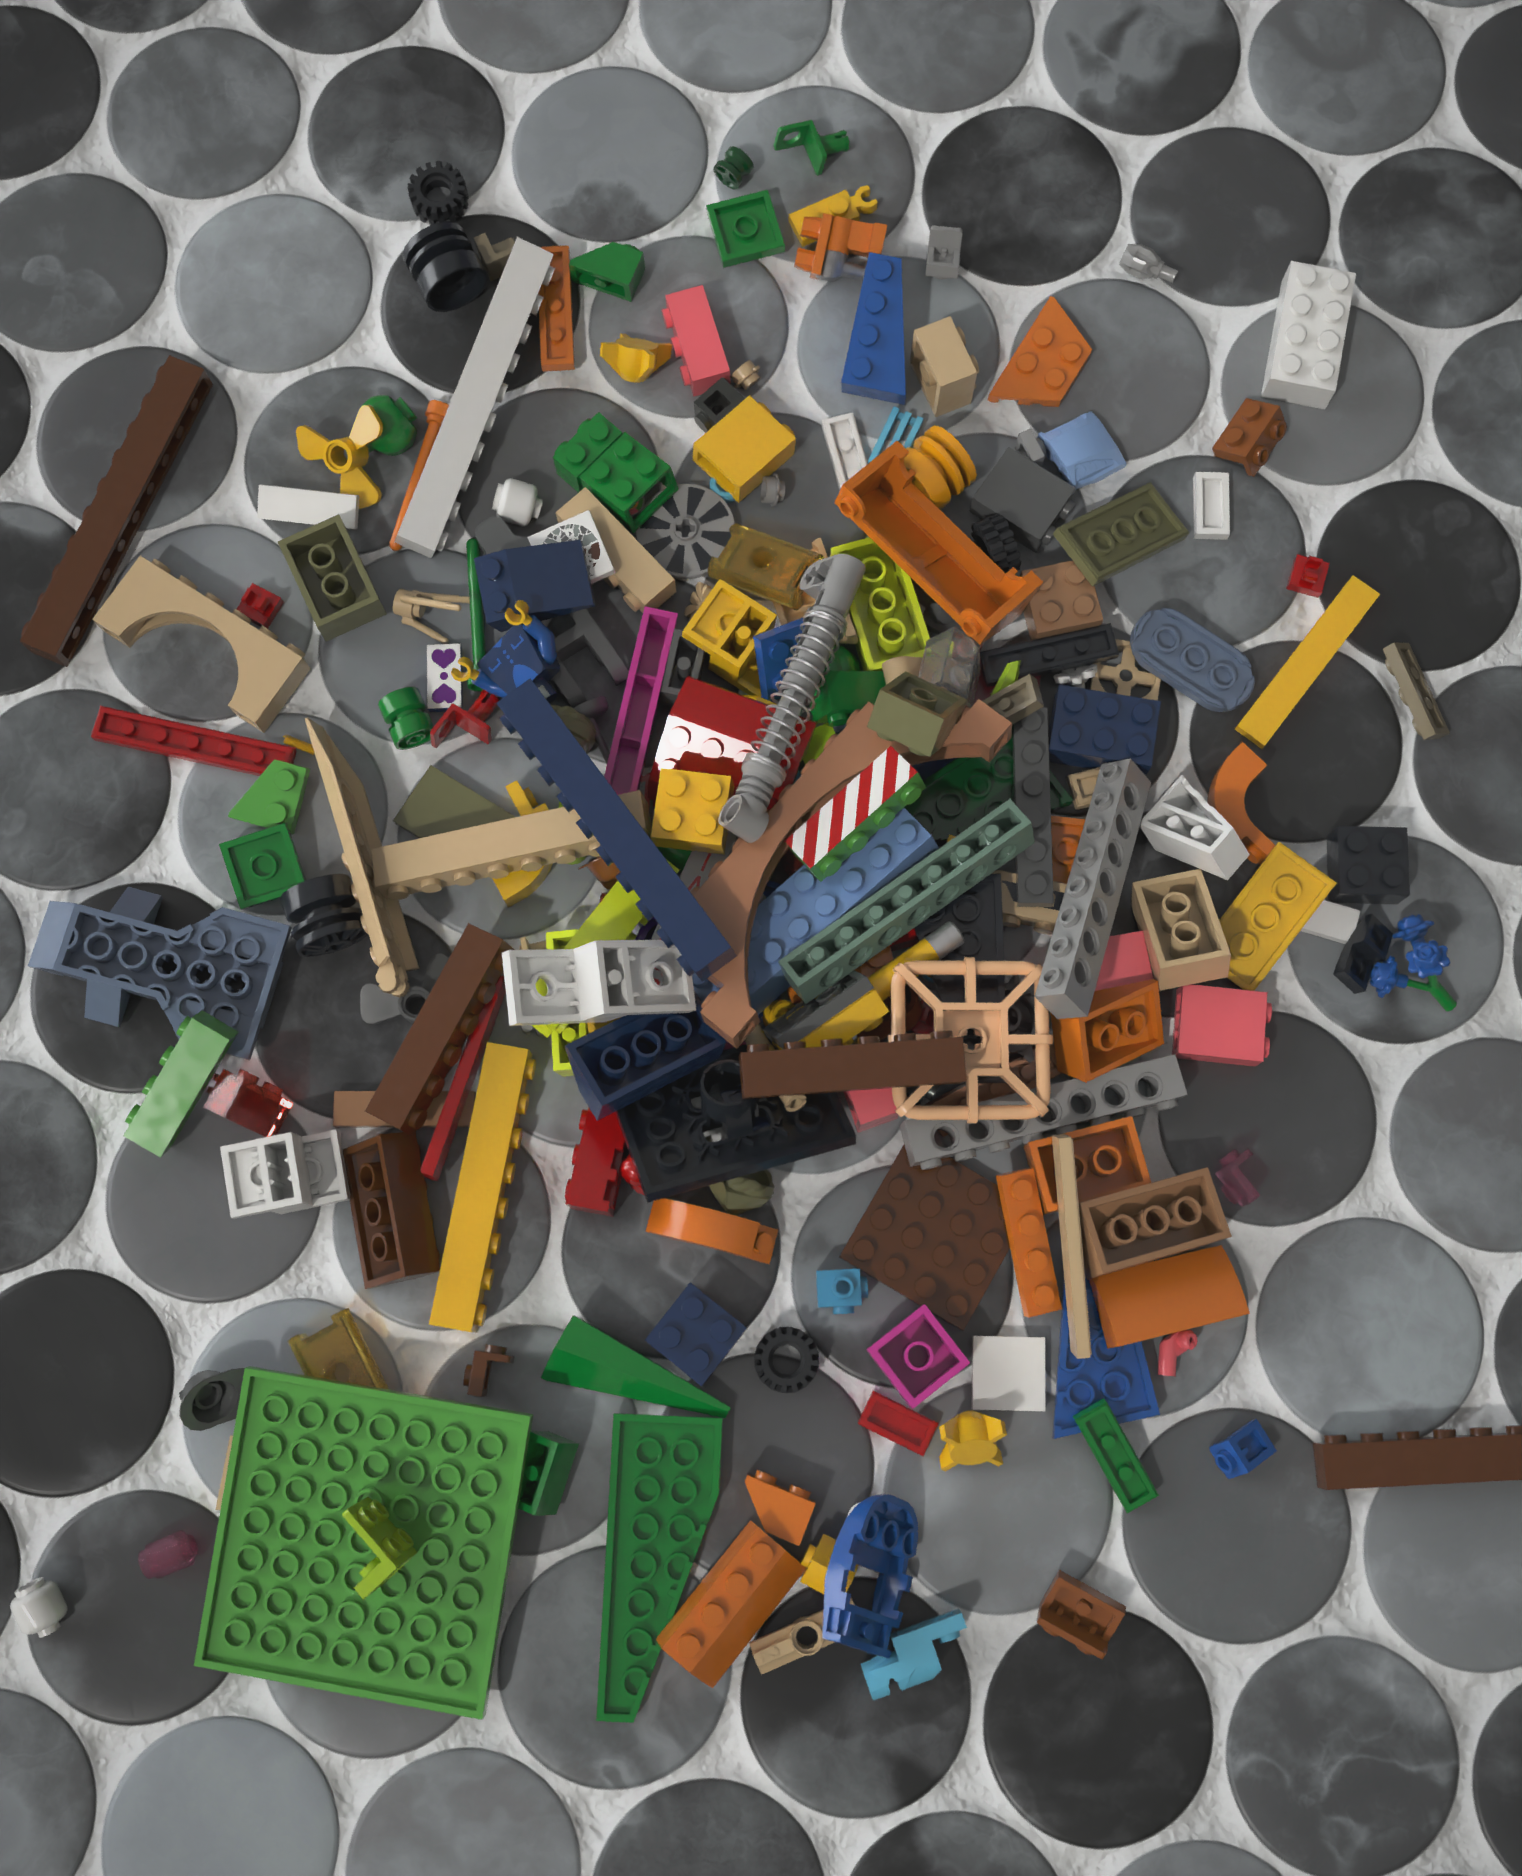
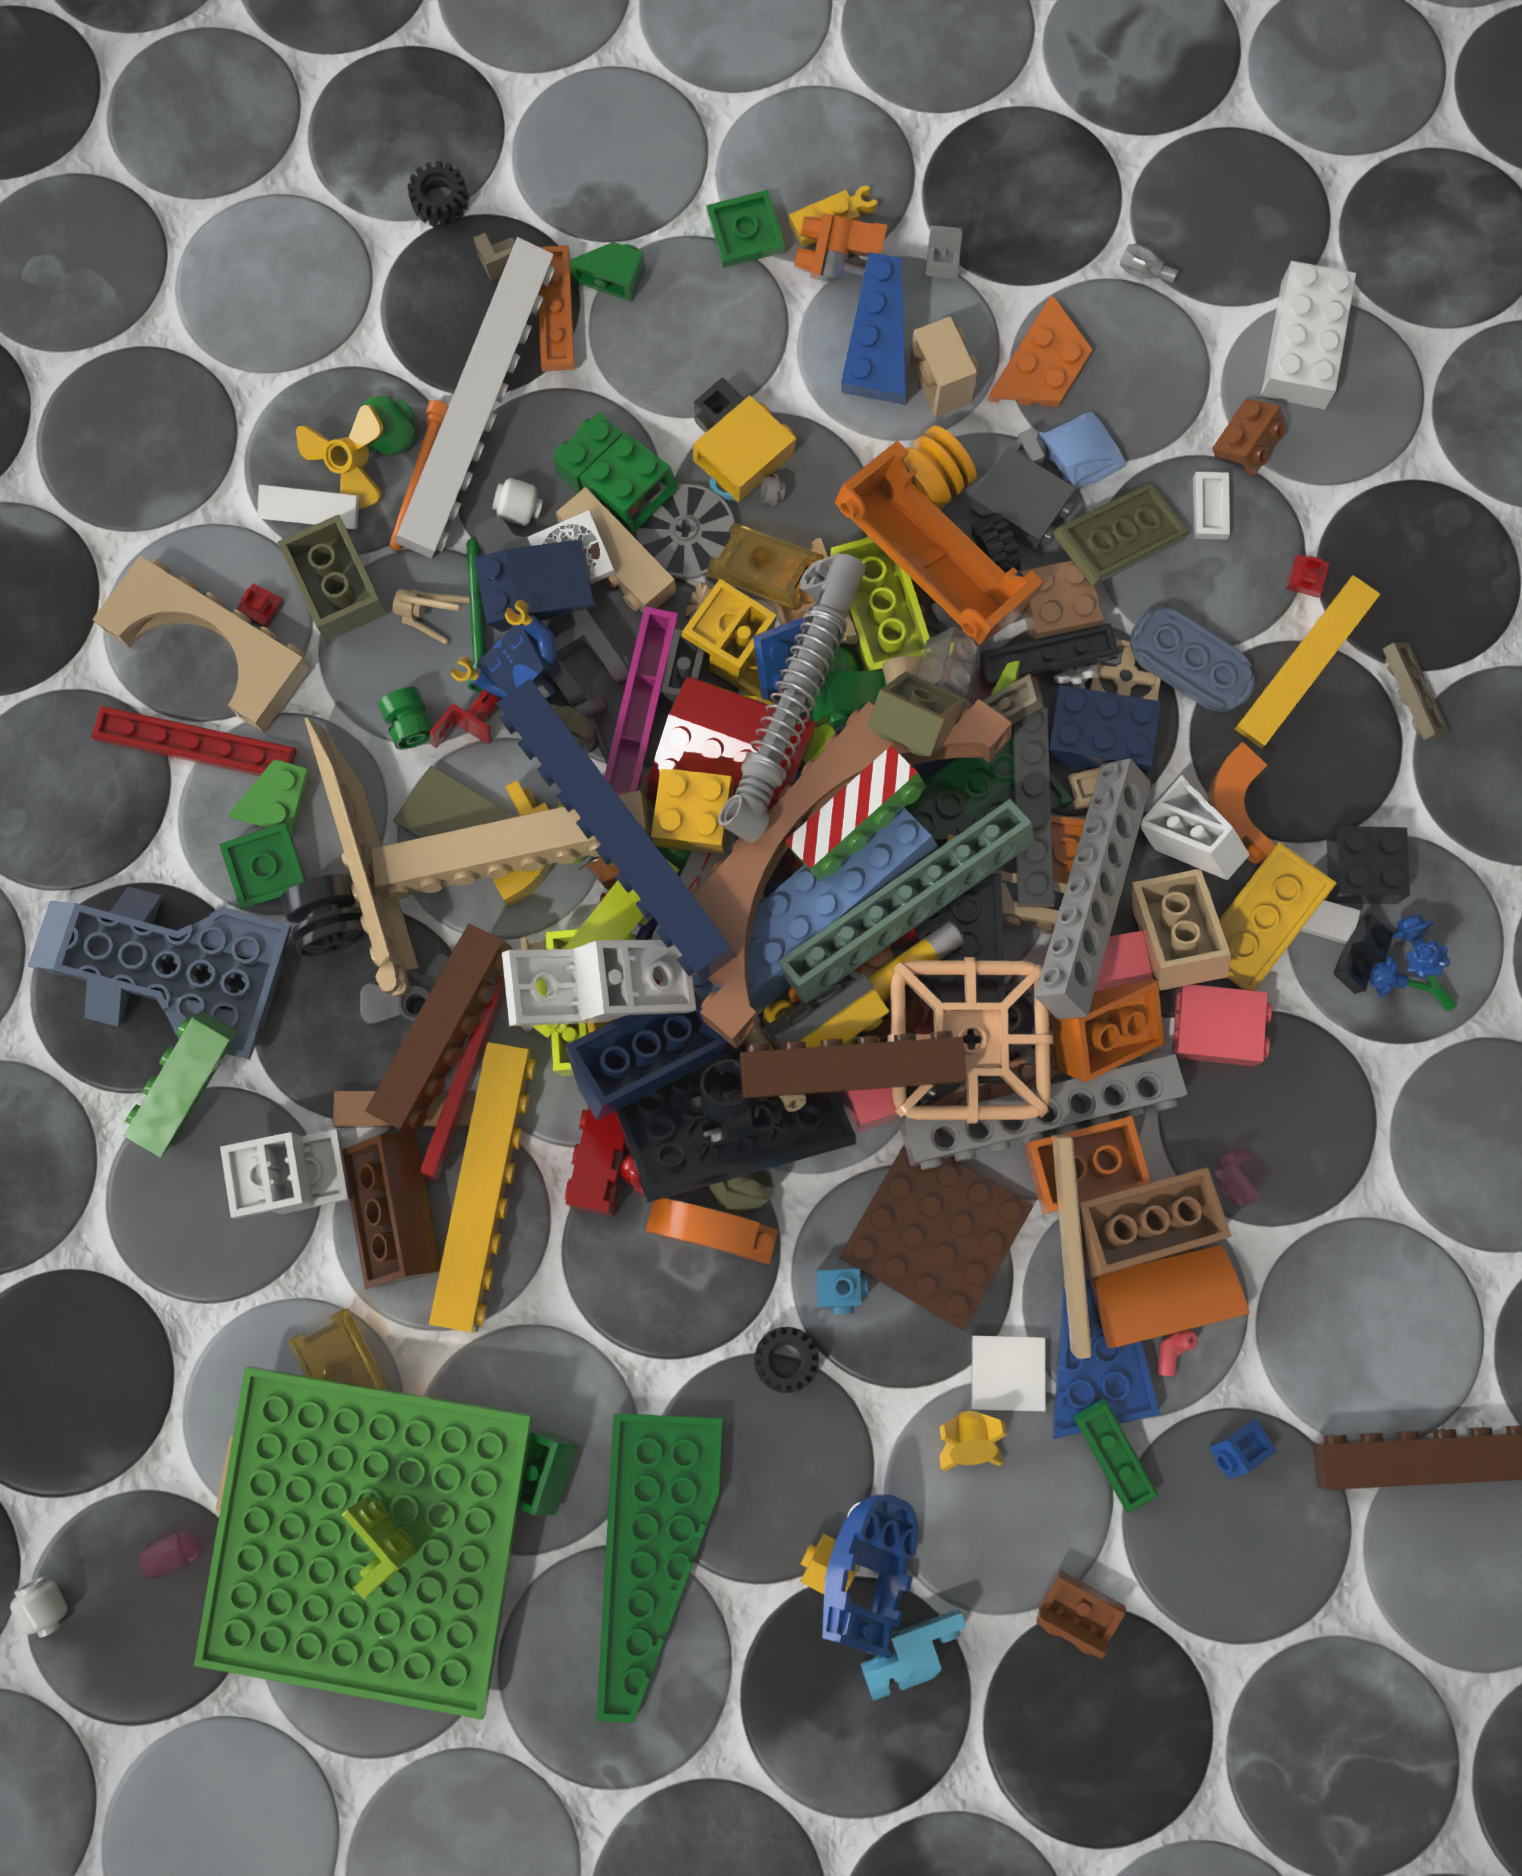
(116, 511): reddish brown brick -> none
(210, 1398): dark grey piece -> none
(247, 1103): clear red brick -> none
(293, 742): yellow leg -> none
(441, 686): tile -> none
(445, 266): black wheel -> none
(478, 1374): reddish brown bracket -> none
(600, 1363): green wedge -> none
(635, 357): yellow piece -> none
(695, 339): coral brick -> none
(696, 1334): dark blue piece -> none
(730, 1605): orange slope -> none
(733, 167): dark green wheel -> none
(746, 375): tan plate -> none
(780, 1510): orange slope -> none
(782, 1645): tan piece -> none
(815, 145): green bracket -> none
(844, 446): white tile -> none
(898, 1423): red tile -> none
(905, 419): medium azure tile -> none
(917, 1356): dark pink brick -> none
(1028, 1242): orange plate -> none

